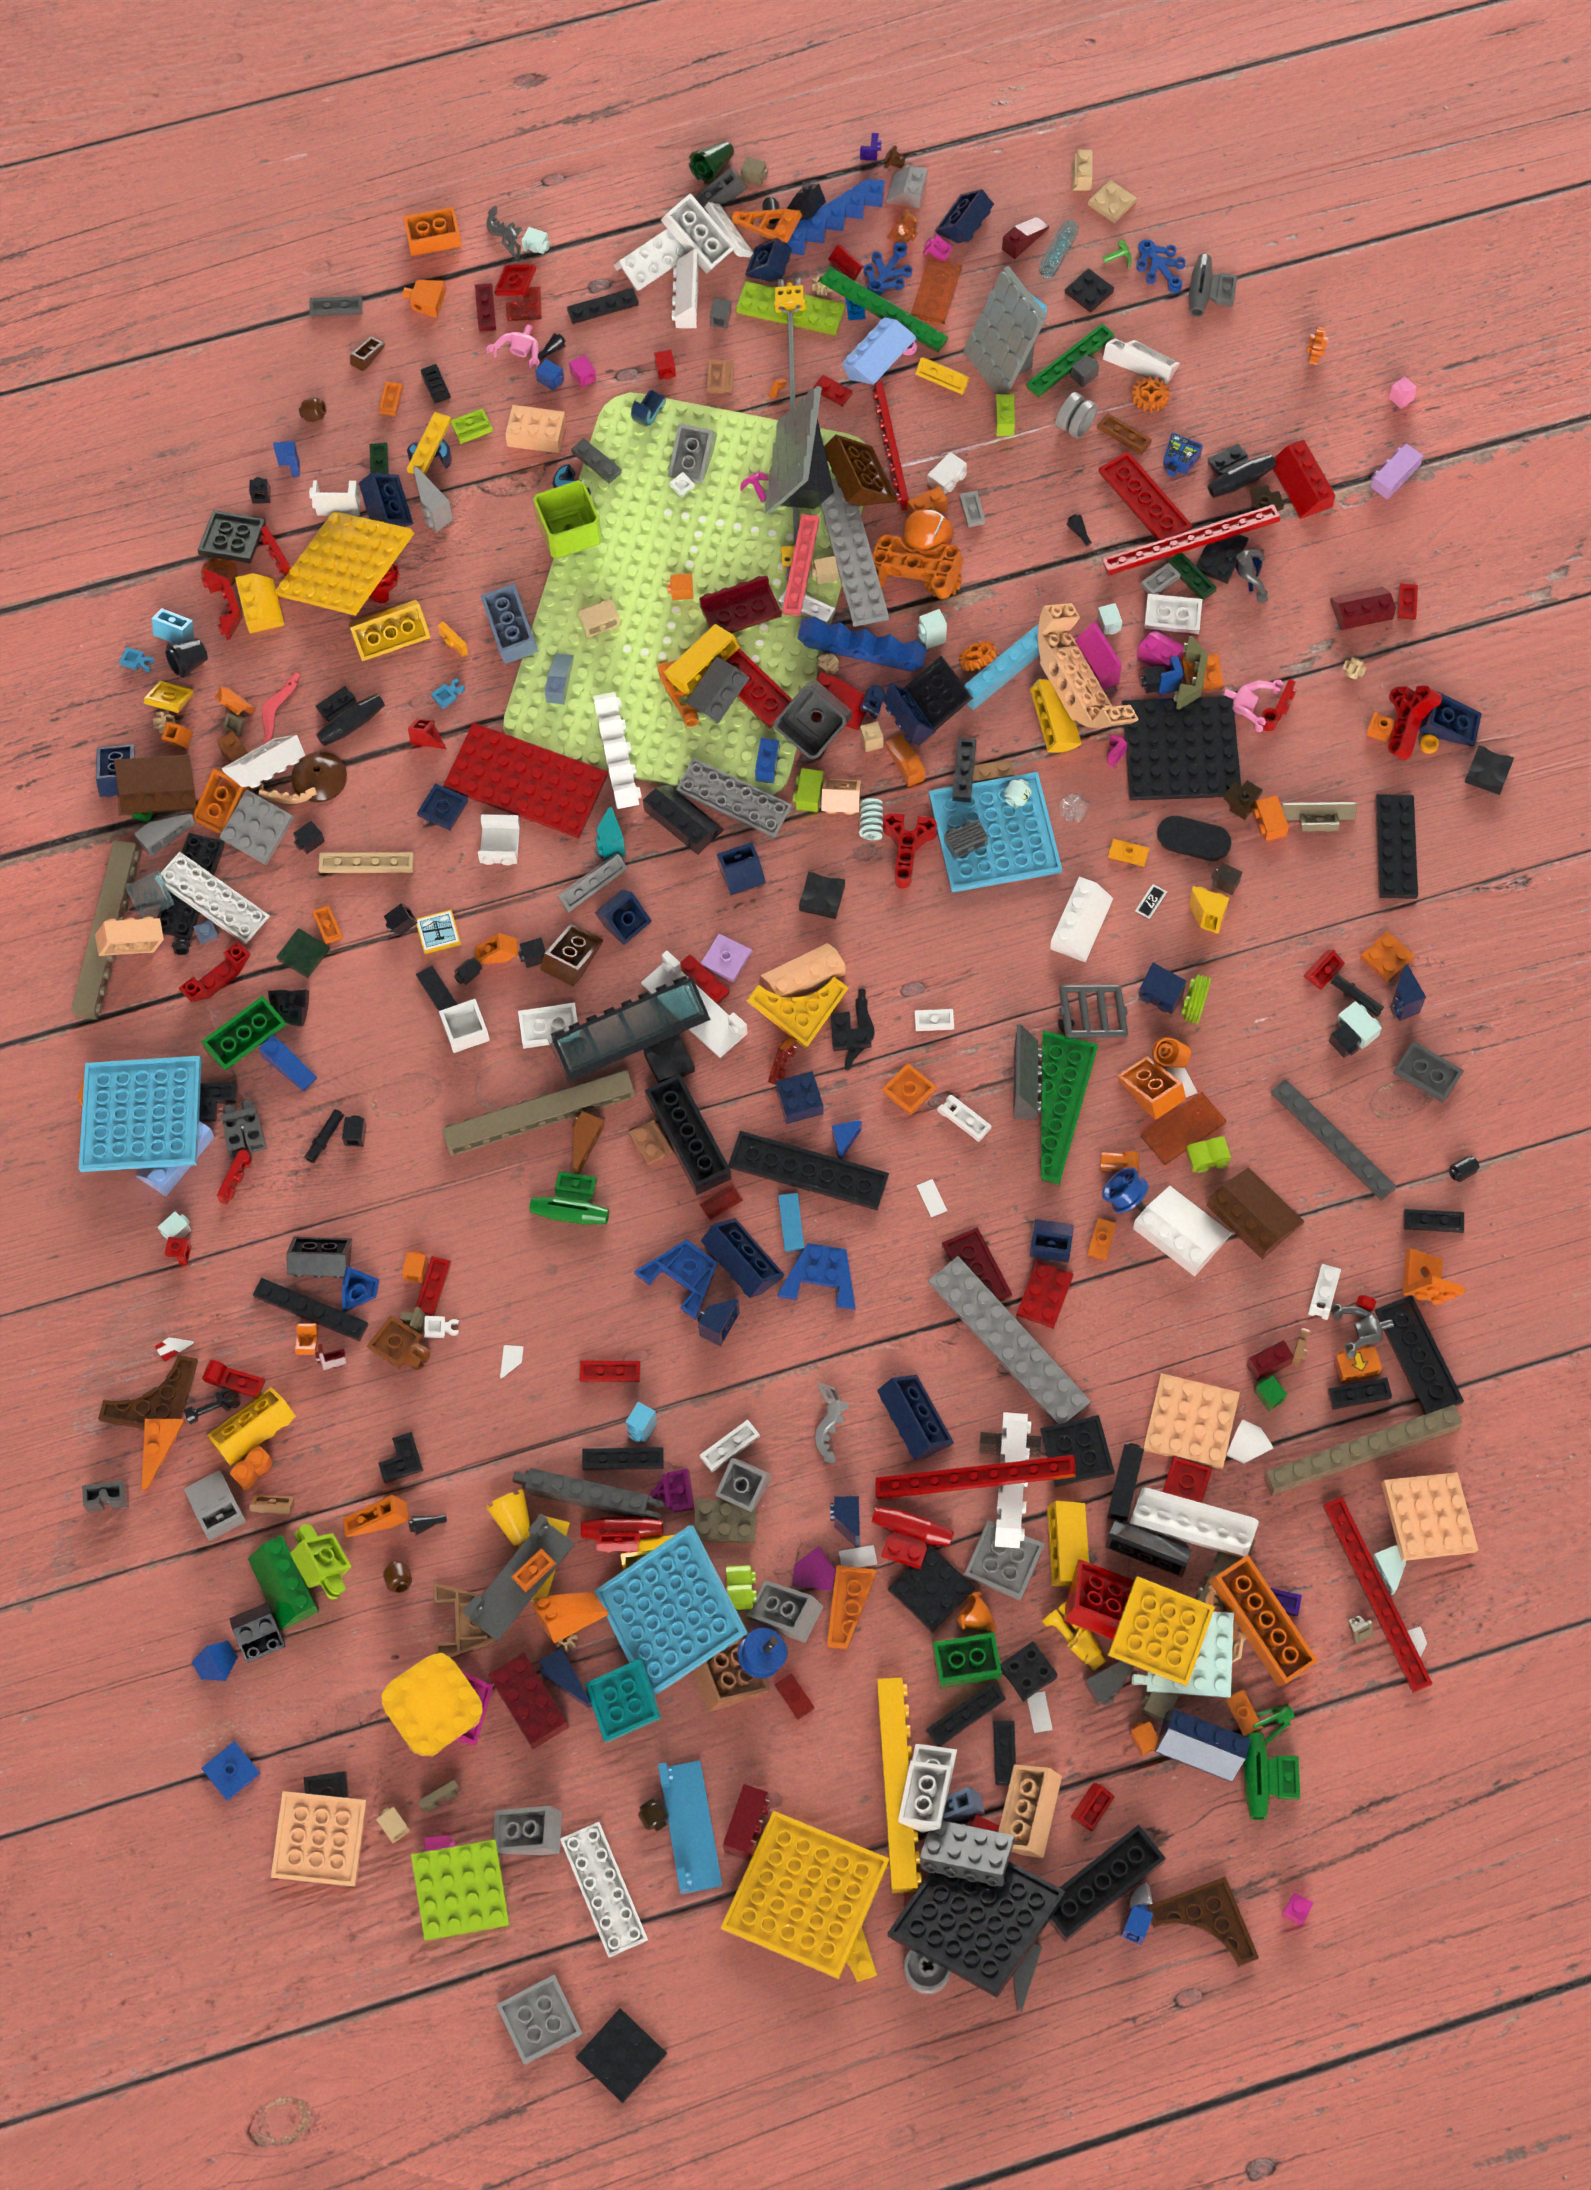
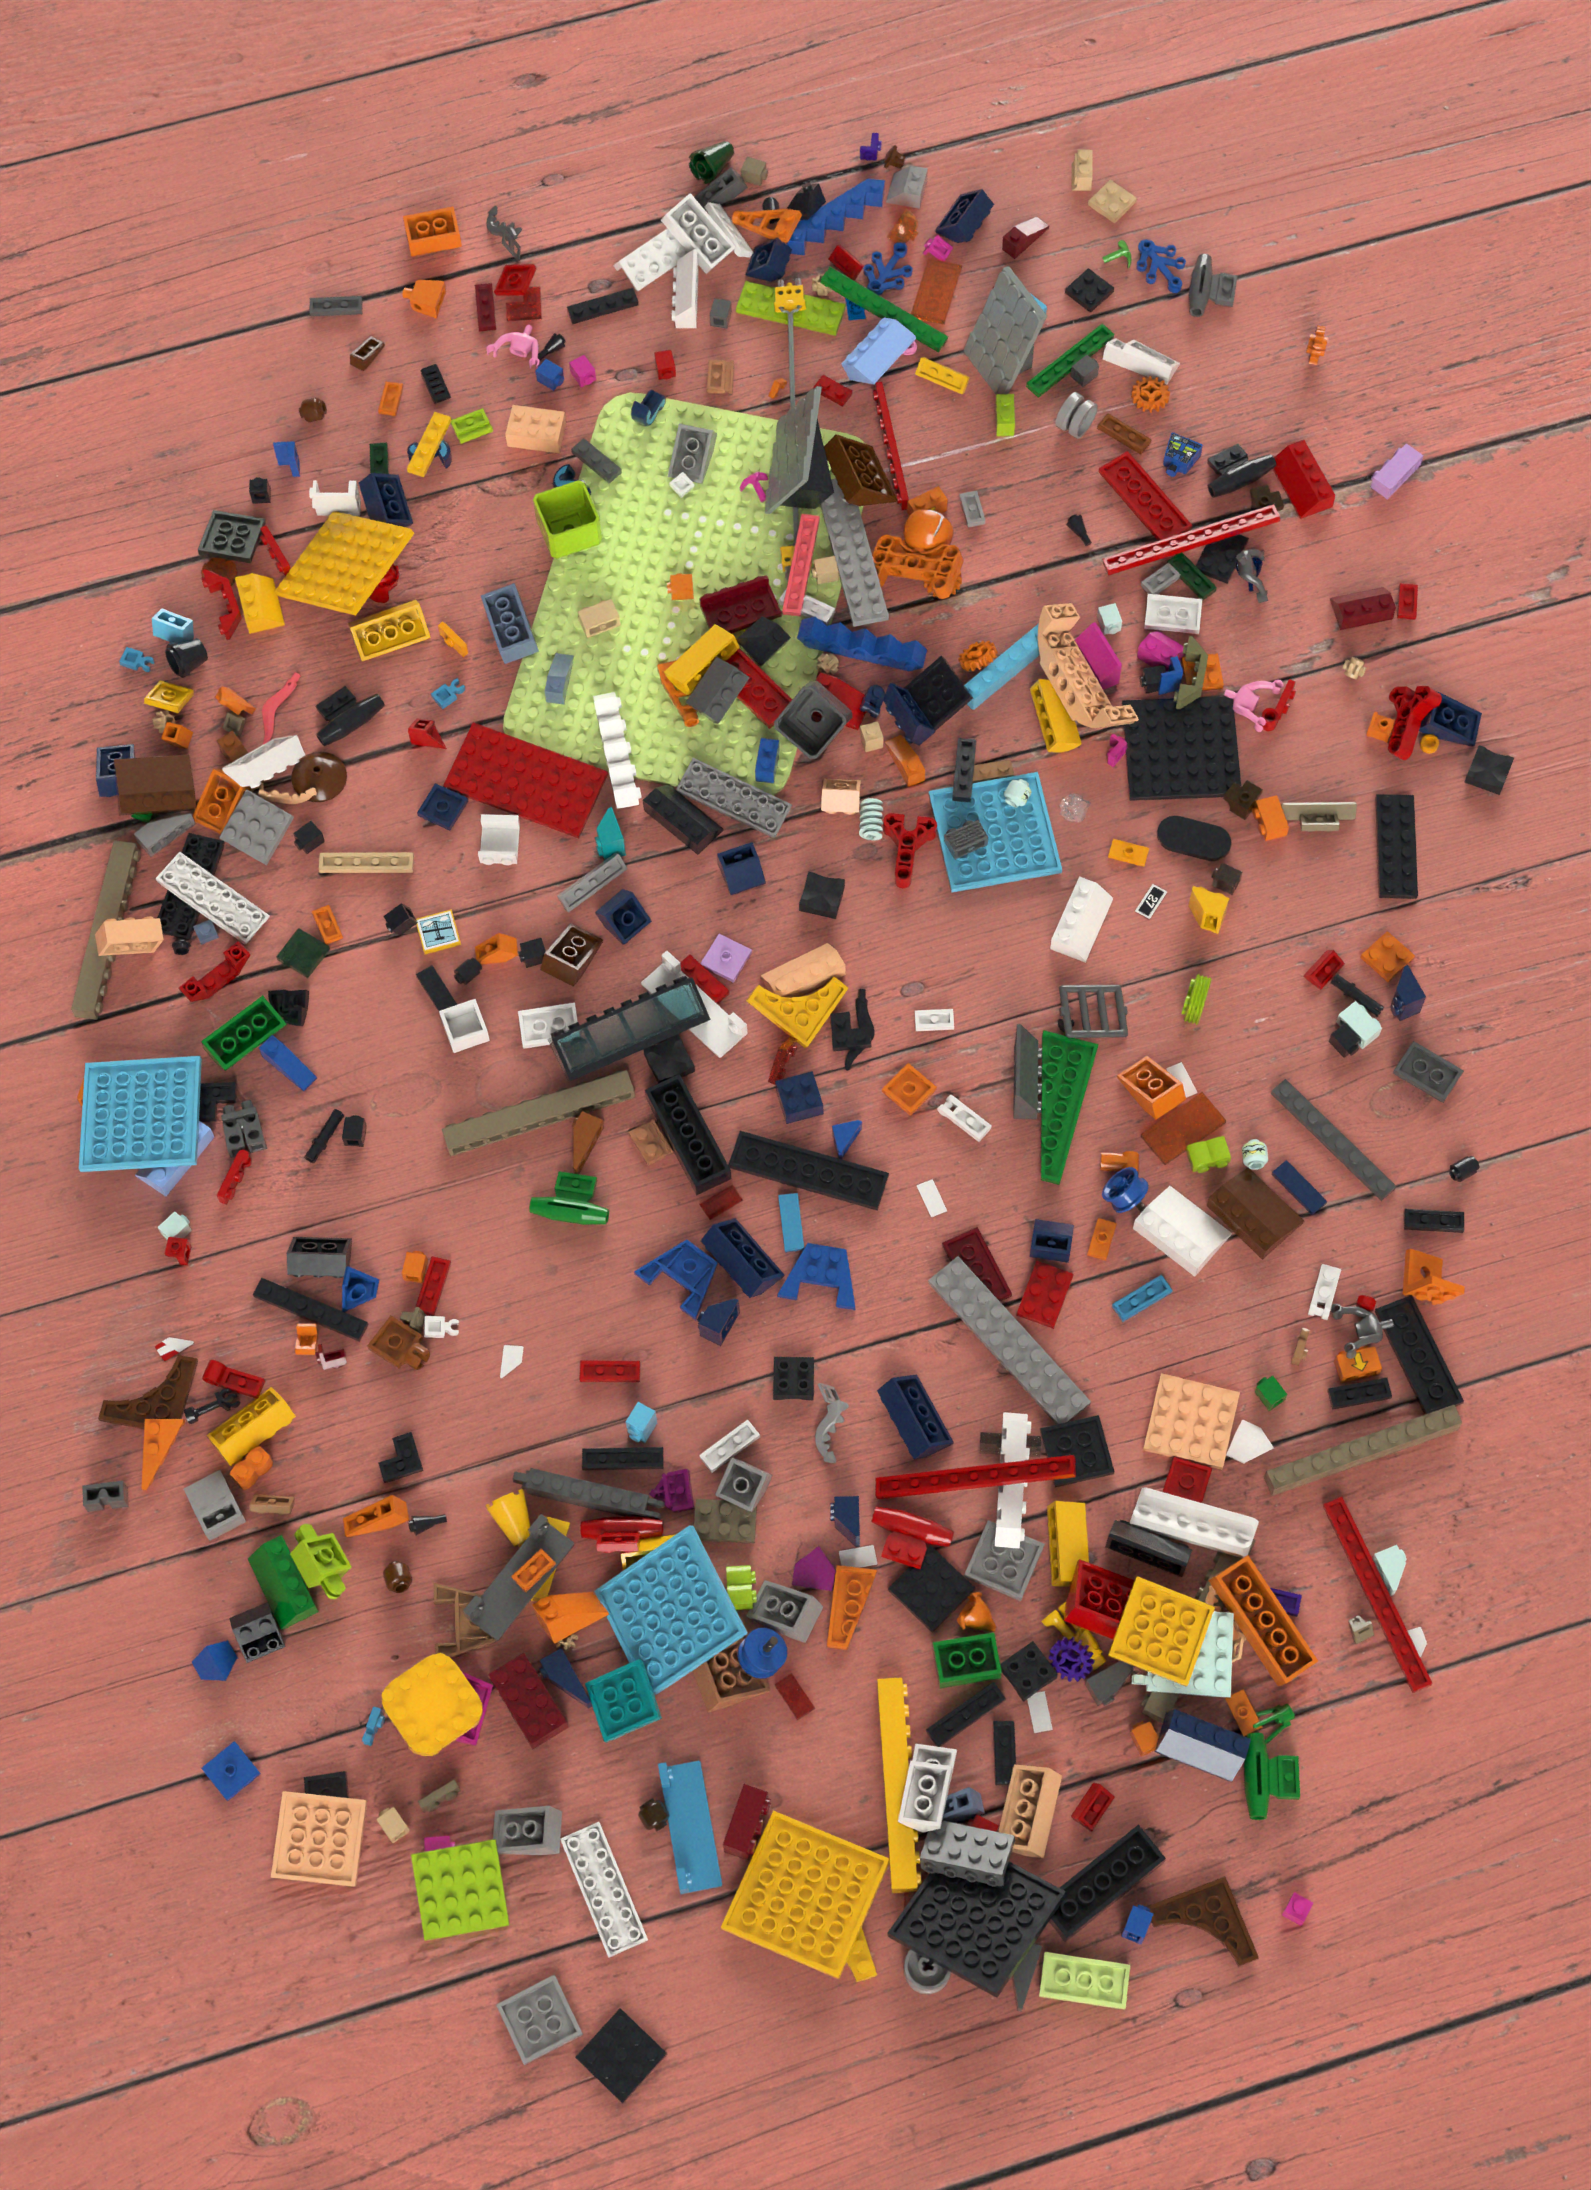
(150, 895): clear light blue plate -> none
(375, 1721): none -> dark azure plate
(434, 504): light grey slope -> none
(535, 241): light aqua brick -> none
(763, 640): none -> black slope
(793, 1378): none -> black brick
(809, 790): lime brick -> none
(932, 629): light aqua brick -> none
(947, 473): white brick -> none
(1058, 249): clear light blue plate -> none
(1071, 1659): none -> dark purple gear
(1084, 1980): none -> yellowish green plate
(1125, 1482): black brick -> none
(1141, 1896): white tile -> none
(1142, 1298): none -> dark azure tile
(1162, 988): dark blue slope -> none
(1173, 1053): orange cap -> none
(1255, 1154): none -> light aqua head
(1270, 1360): dark red brick -> none
(1299, 1187): none -> dark blue tile
(1403, 392): bright pink brick -> none
(1429, 1516): light nougat plate -> none

